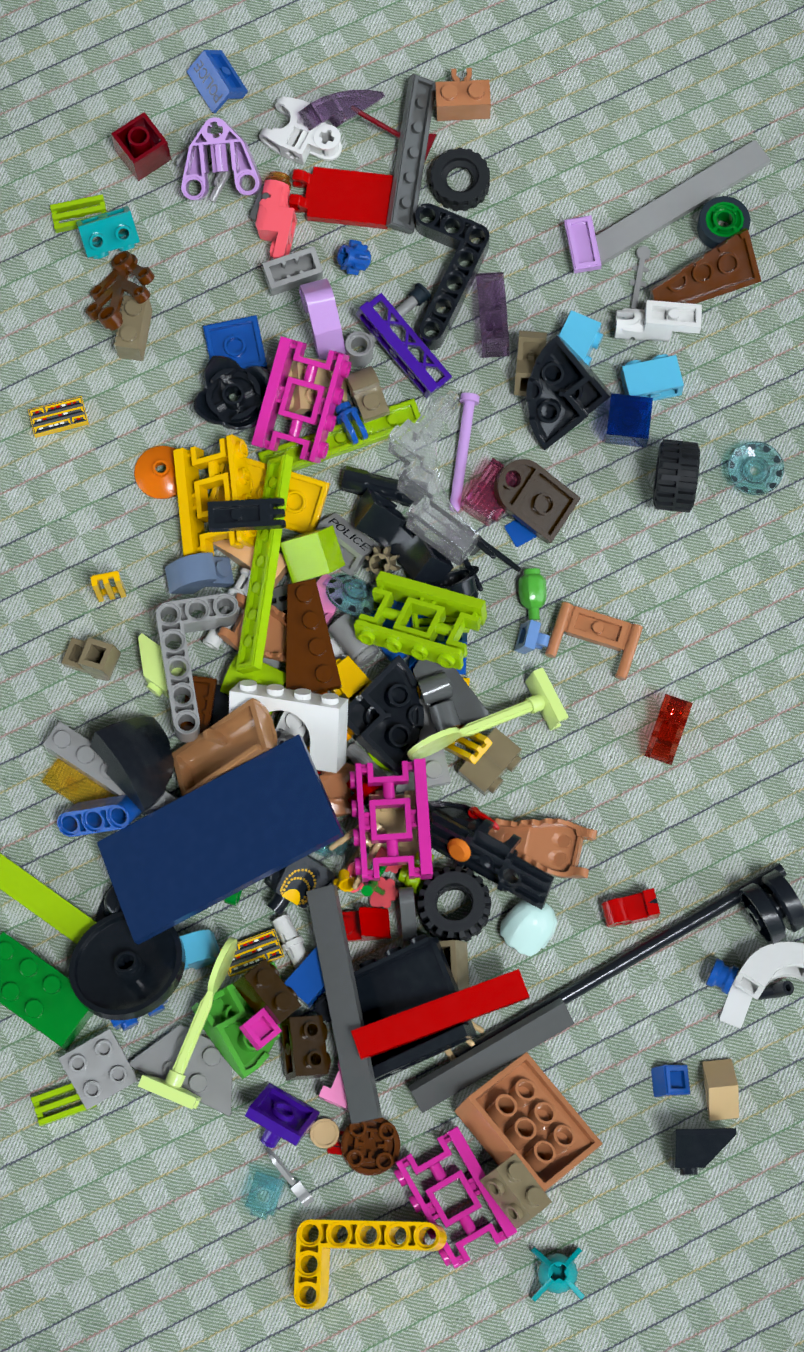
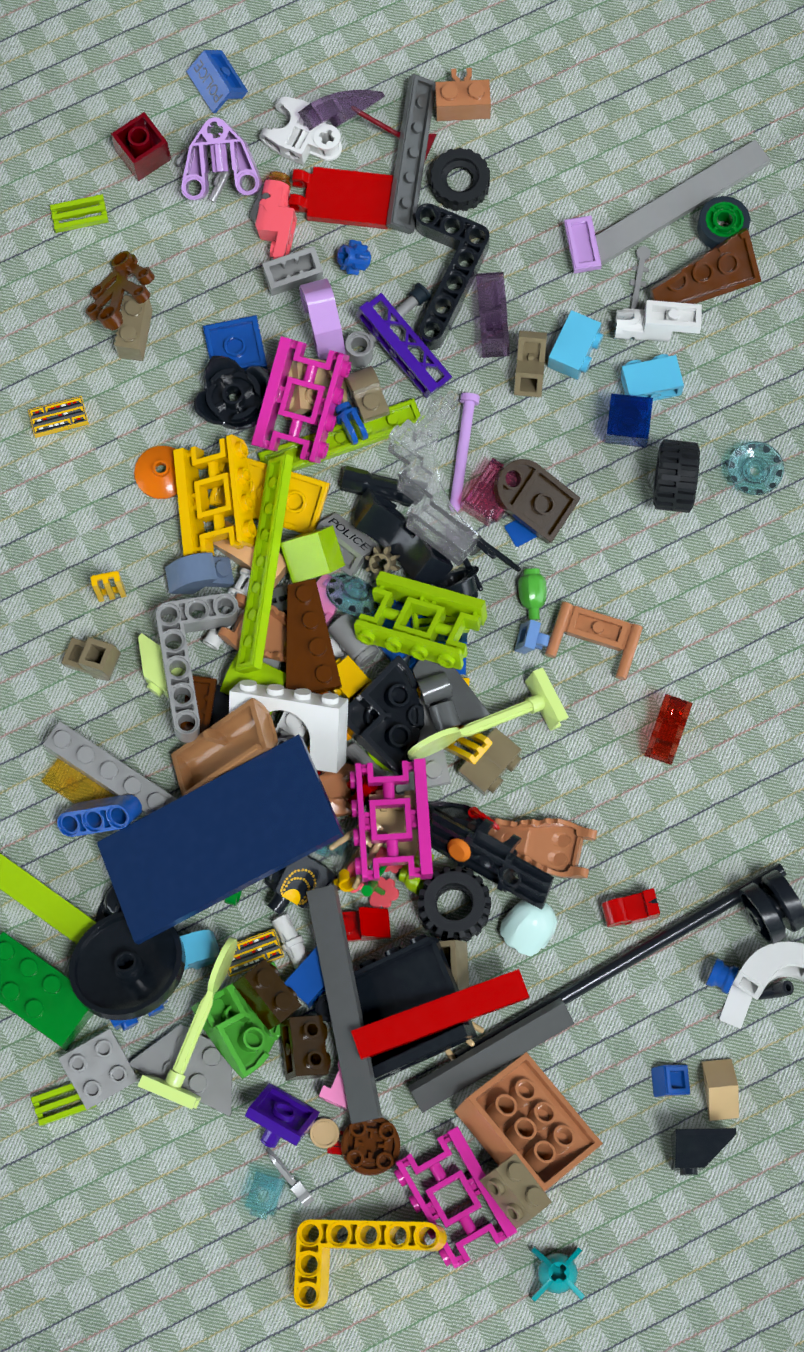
(106, 228): teal brick -> none
(136, 758): black brick -> none
(245, 515): black hinge -> none
(260, 1029): dark pink tile -> none
(408, 914): dark grey beam -> none
(561, 392): black brick -> none

